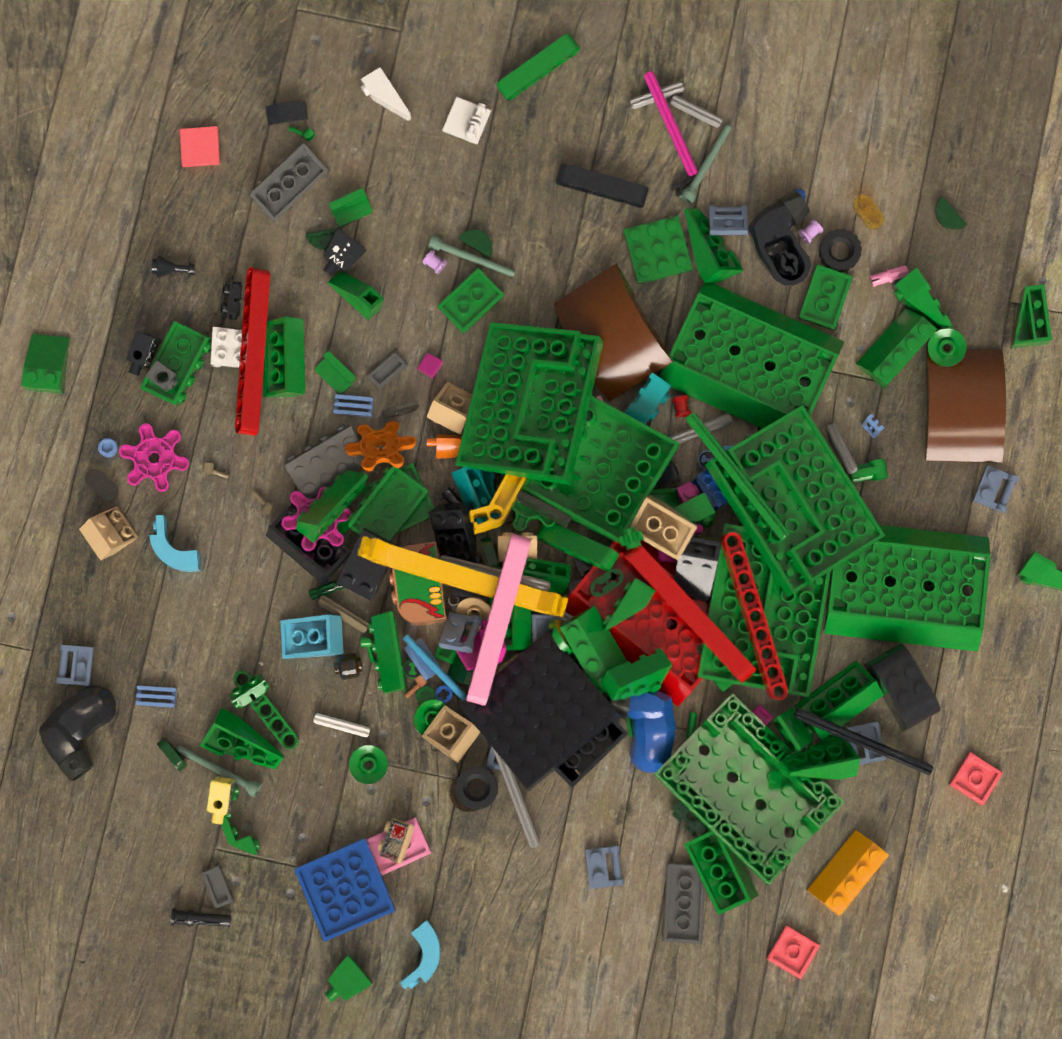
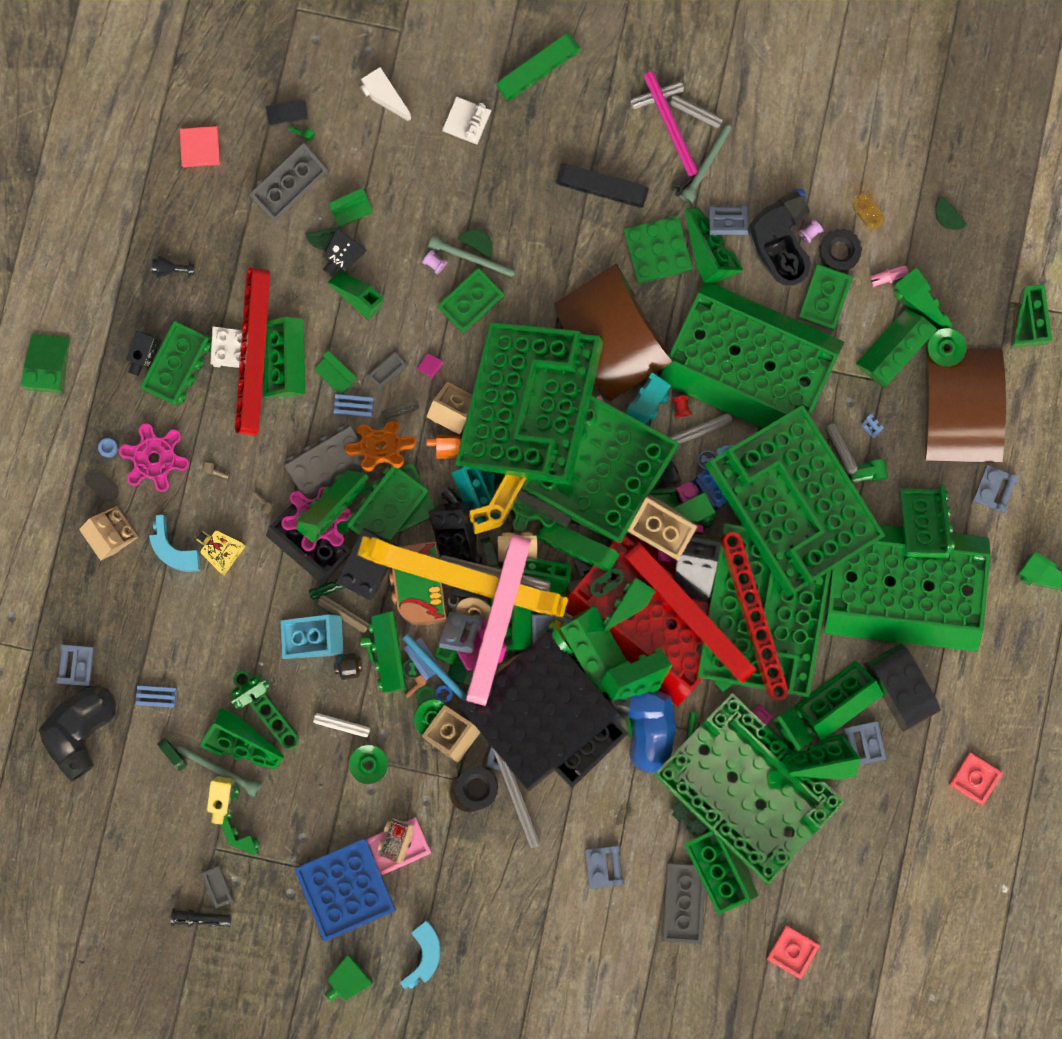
(155, 372): dark grey brick -> none
(220, 550): none -> light yellow torso
(231, 292): black hinge -> none
(631, 538): green gear -> none
(736, 474): green axle -> none
(847, 872): light orange slope -> none
(863, 741): black axle -> none
(926, 522): none -> green bracket

